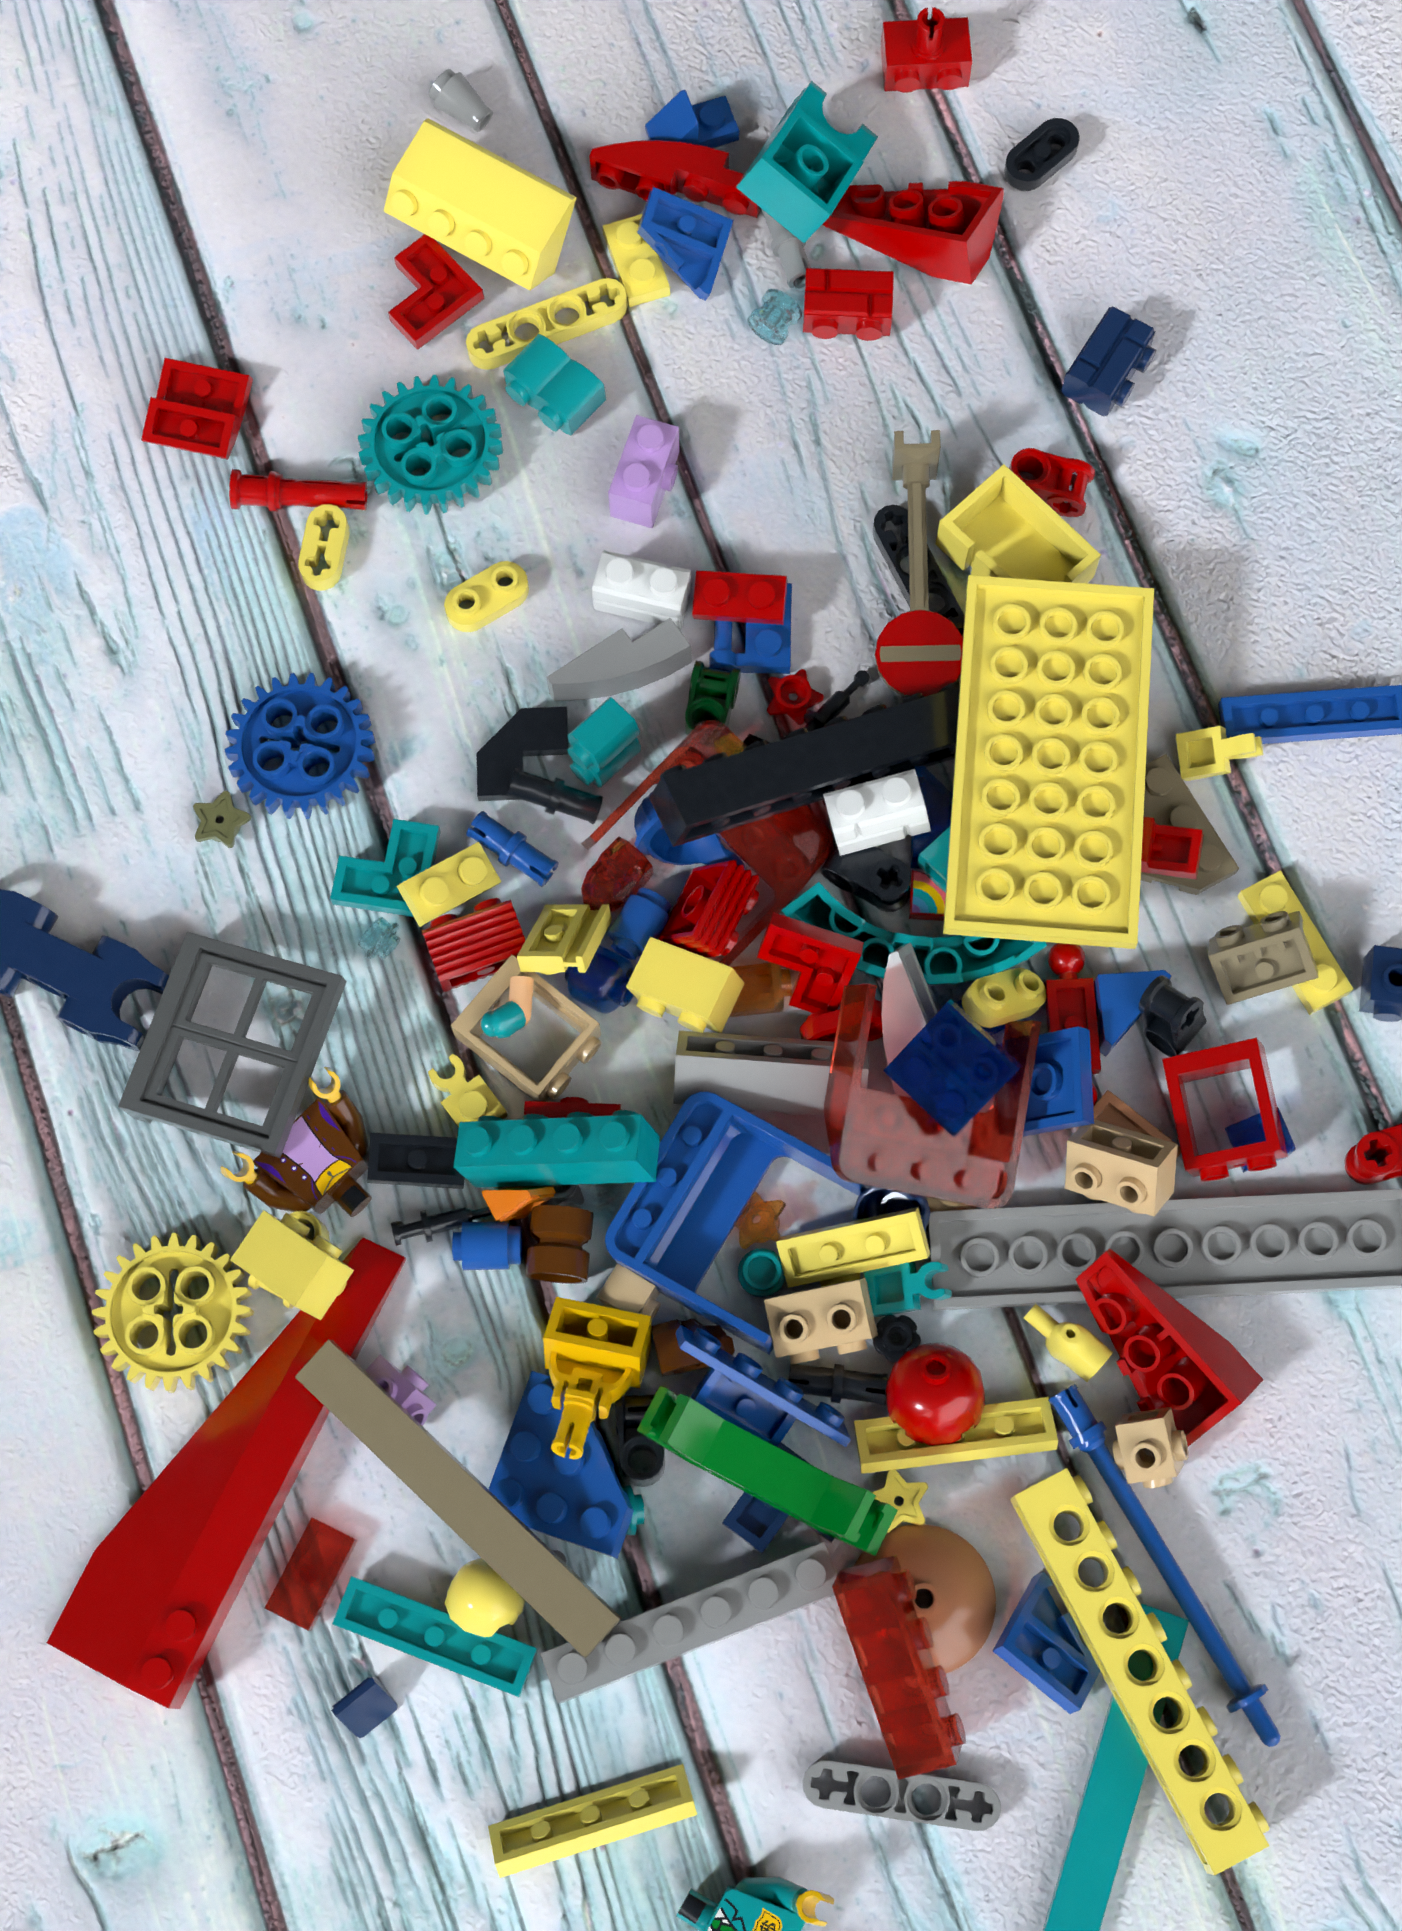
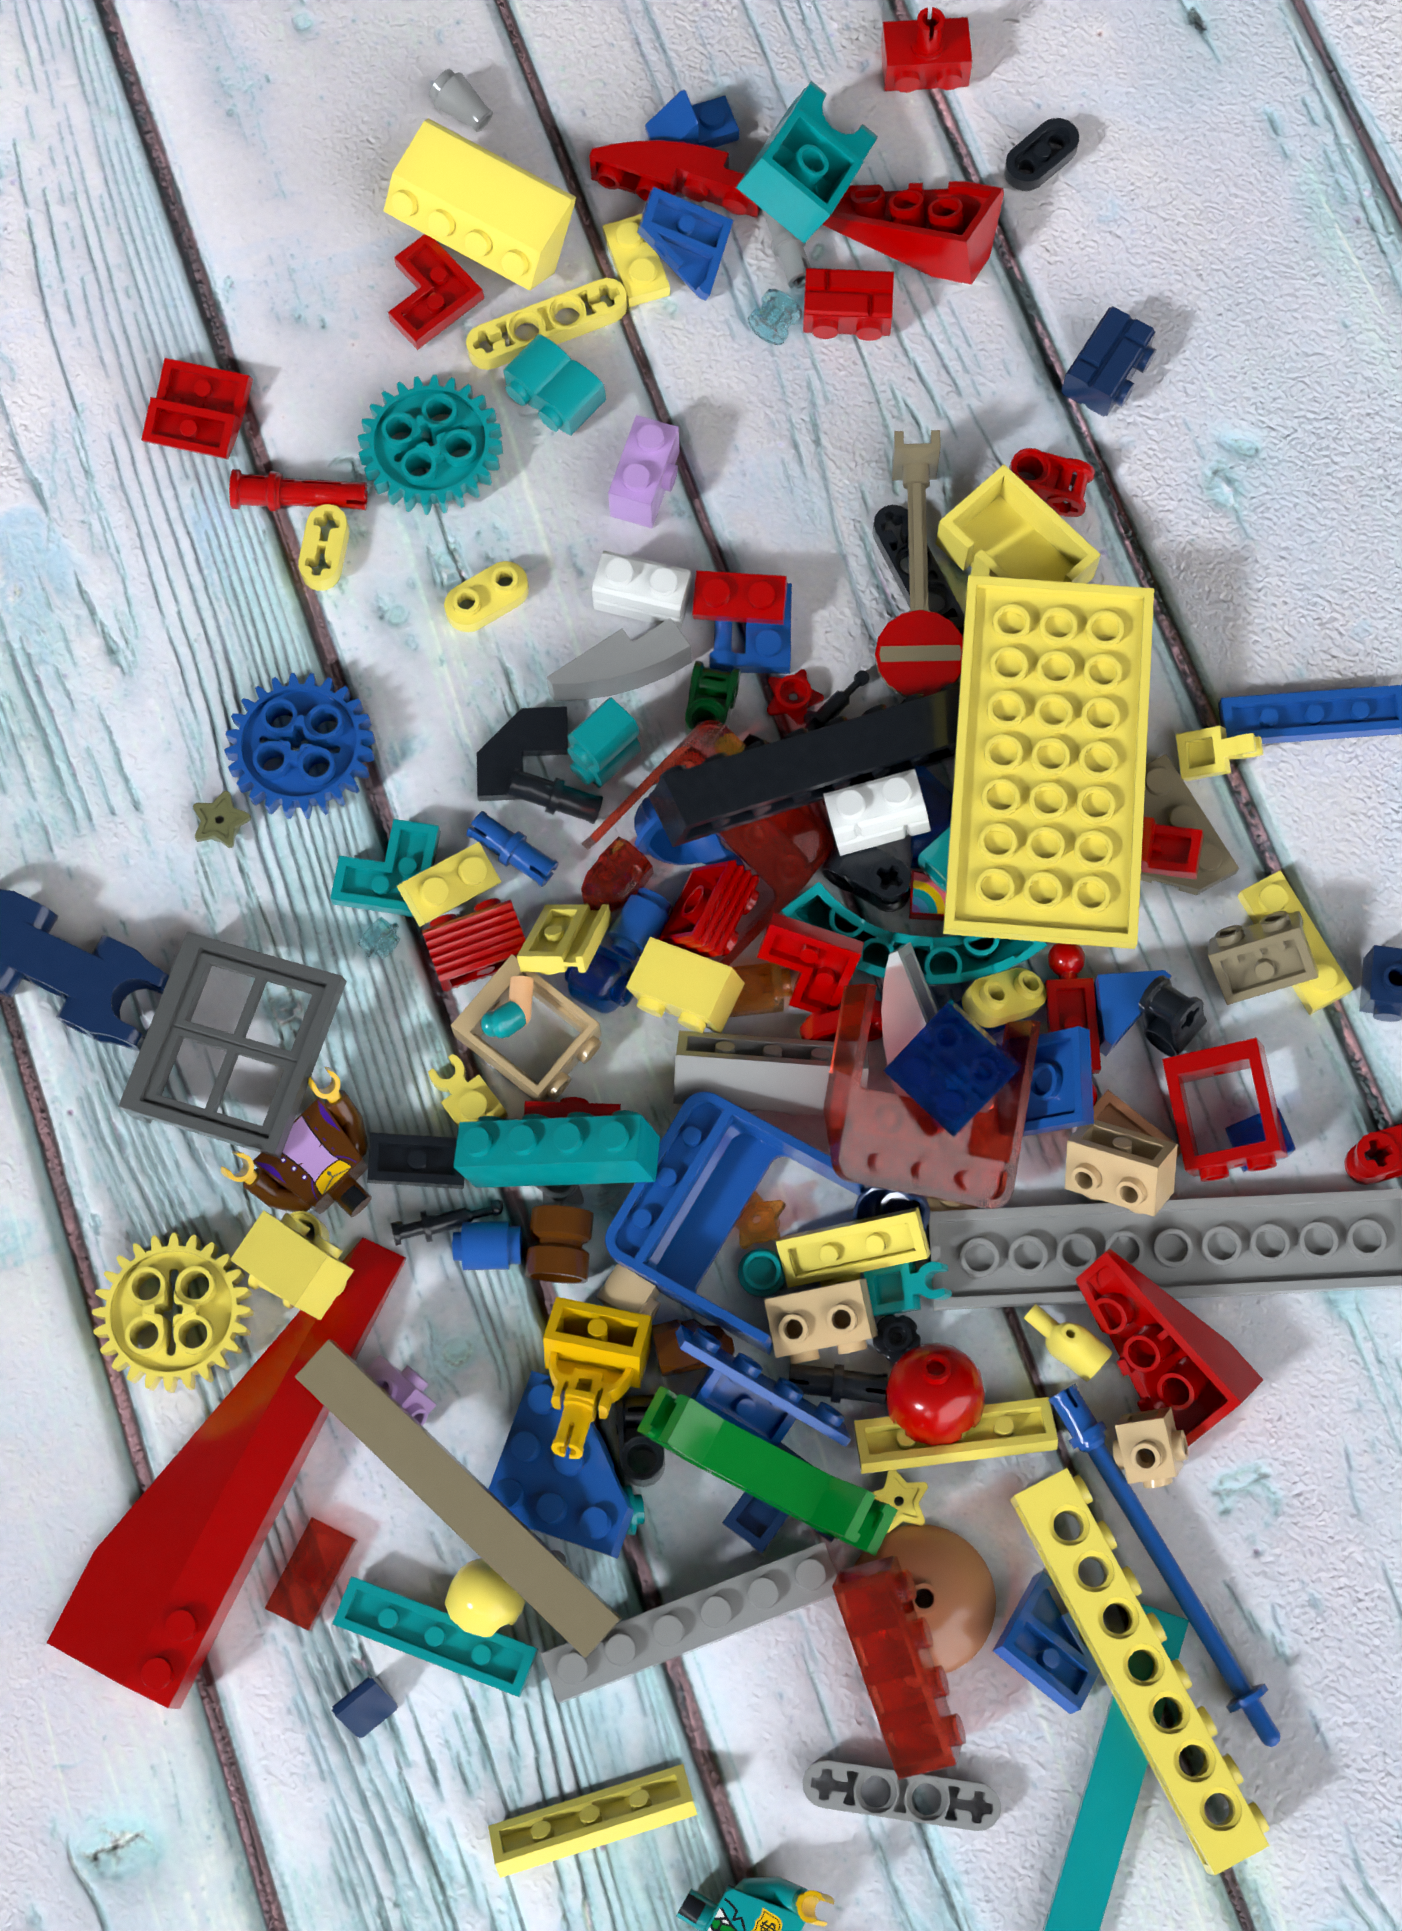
(516, 1202): orange slope -> none

